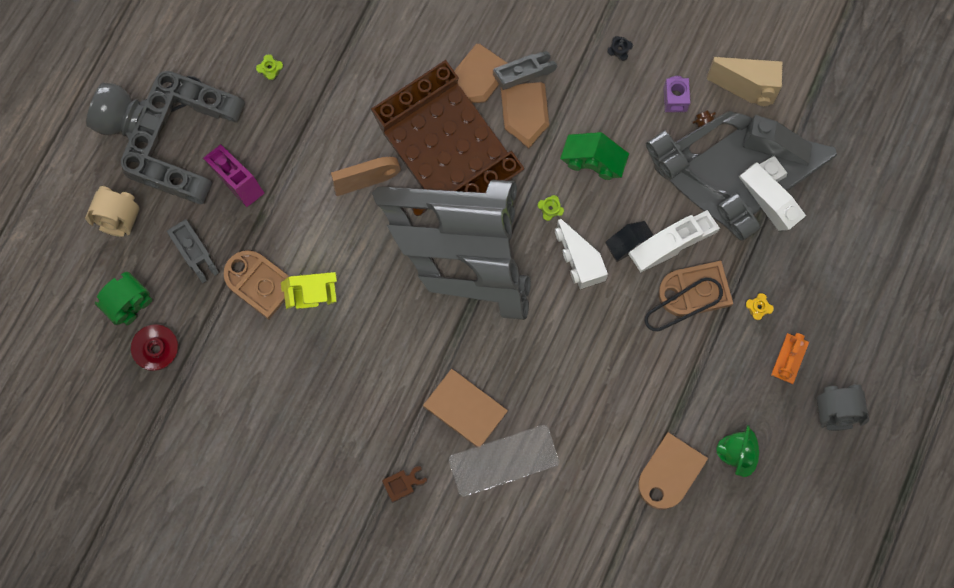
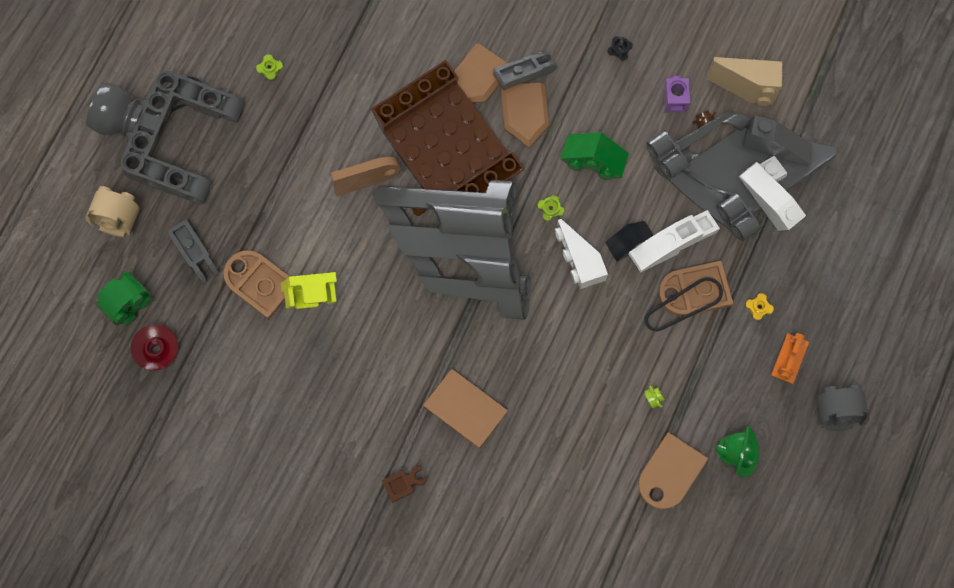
(234, 175): magenta slope -> none
(503, 460): clear piece -> none
(654, 397): none -> lime plate

